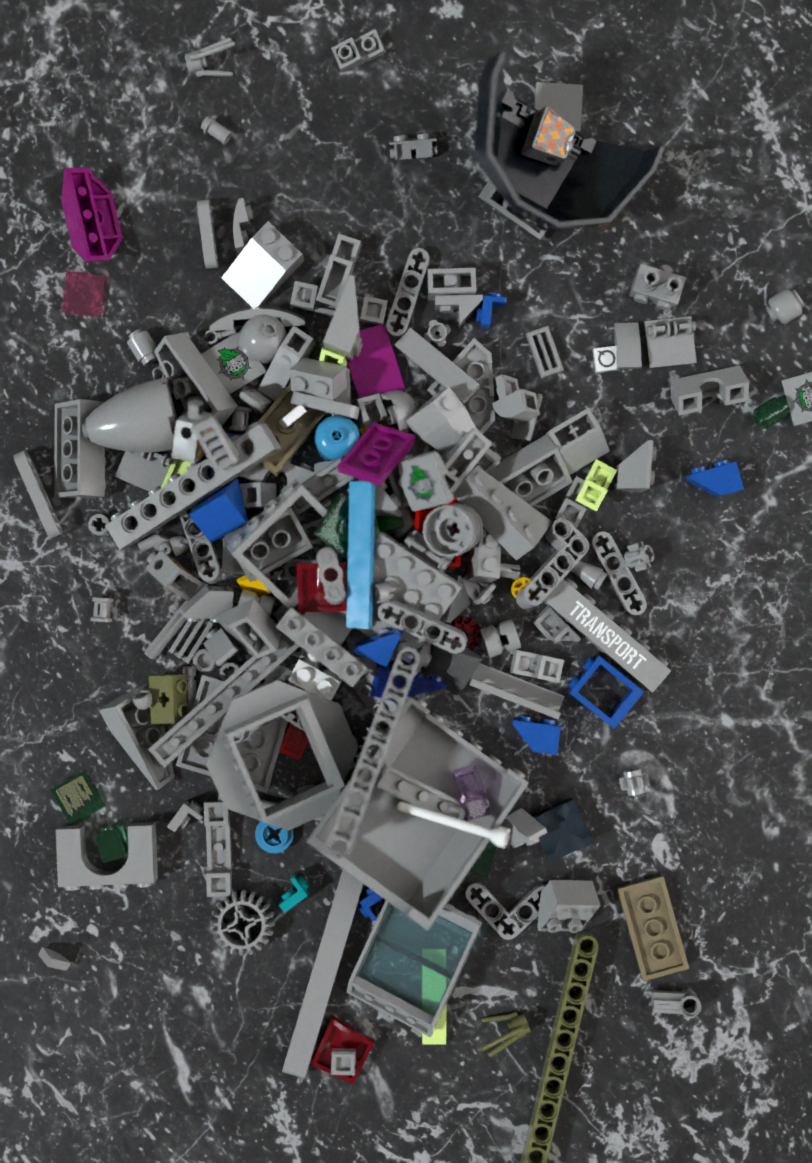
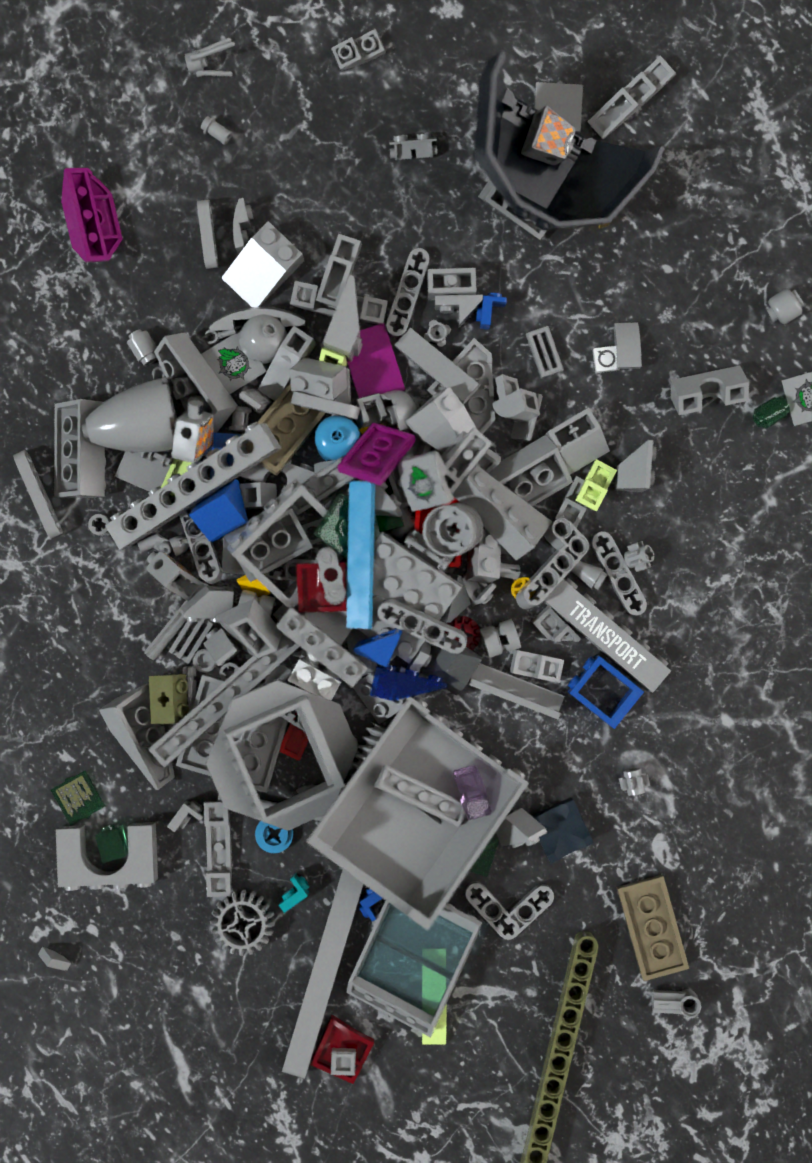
(83, 294): clear pink piece -> none
(102, 609): light grey bush -> none
(142, 699): light grey hinge -> none
(222, 457): light grey slope -> none
(292, 416): white tile -> none
(381, 592): light grey hinge -> none
(382, 743): light grey beam -> none
(497, 835): white piece -> none
(518, 1028): olive plant -> none
(539, 736): blue slope -> none
(567, 905): light grey slope -> none
(631, 97): none -> light grey slope
(657, 287): light grey brick -> none
(670, 341): light grey hinge -> none
(718, 480): blue slope -> none

